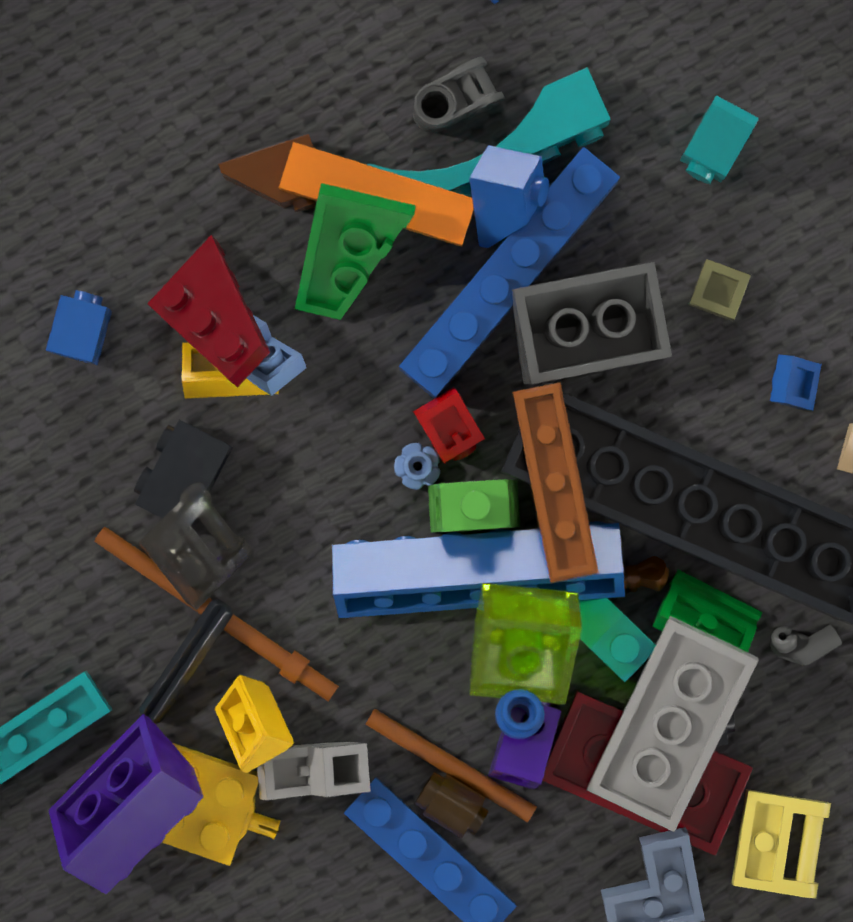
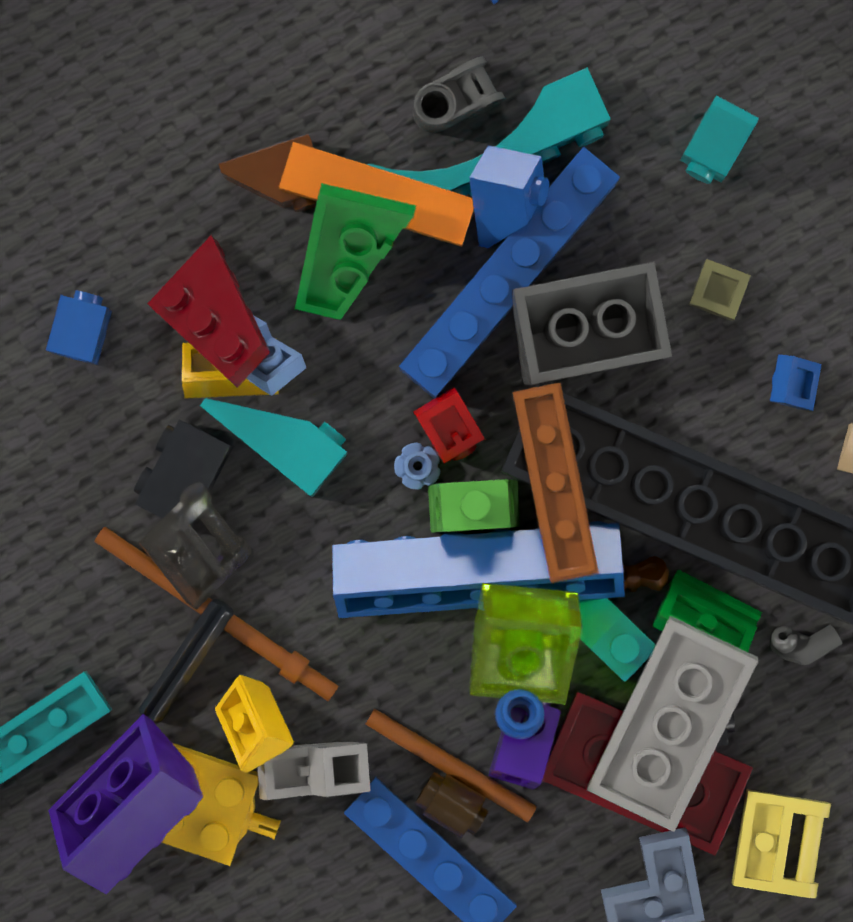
(287, 443): none -> teal slope

